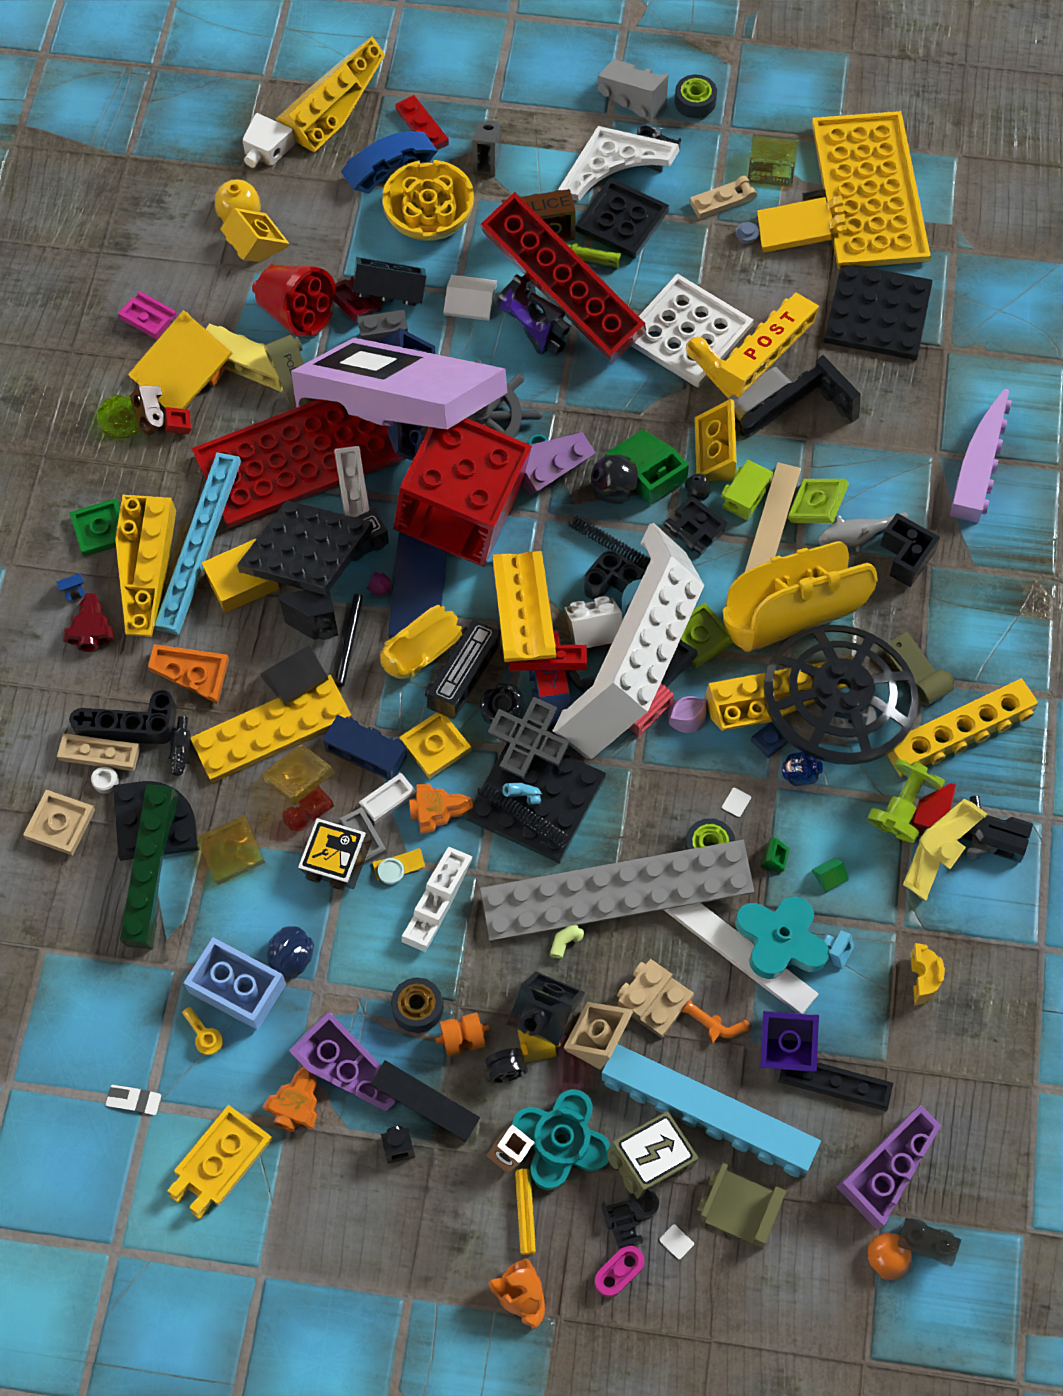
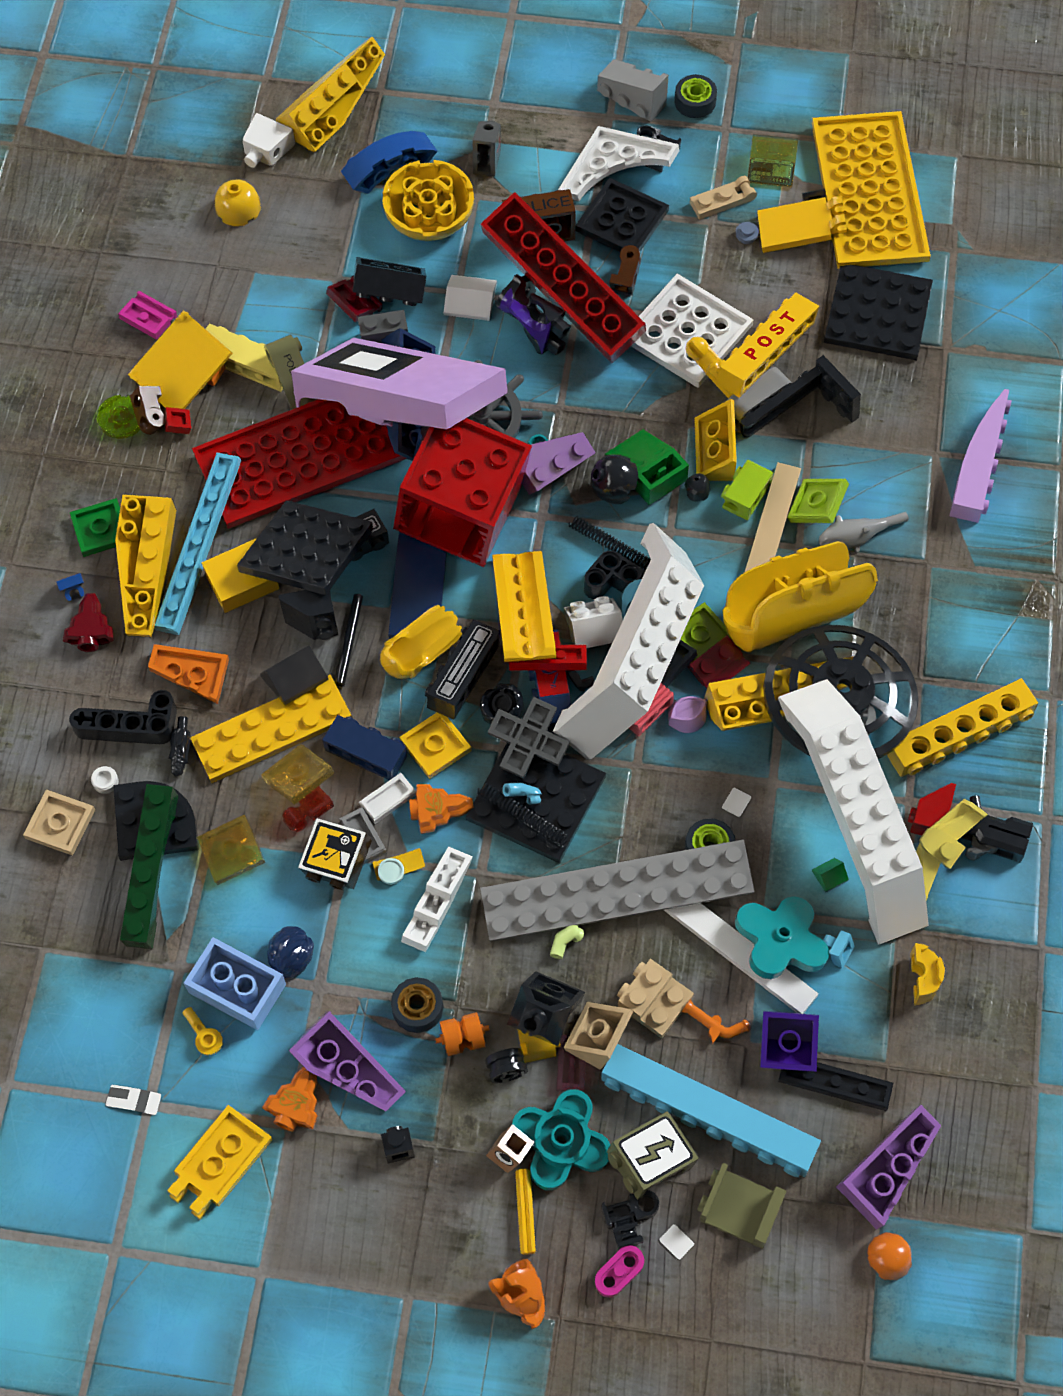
(98, 752): tan plate -> none
(253, 235): yellow slope -> none
(296, 297): red cone -> none
(351, 481): white plate -> none
(379, 584): magenta plate -> none
(420, 120): red plate -> none
(425, 1101): black tile -> none
(596, 256): lime pin -> none
(628, 270): none -> reddish brown leg
(701, 520): black plate -> none
(718, 662): none -> dark red plate
(769, 740): dark blue plate -> none
(775, 855): green slope -> none
(801, 769): clear blue head -> none
(862, 808): none -> white slope
(901, 808): lime piece -> none
(911, 545): black brick -> none
(928, 1242): clear smoke bracket -> none
(930, 683): olive door -> none

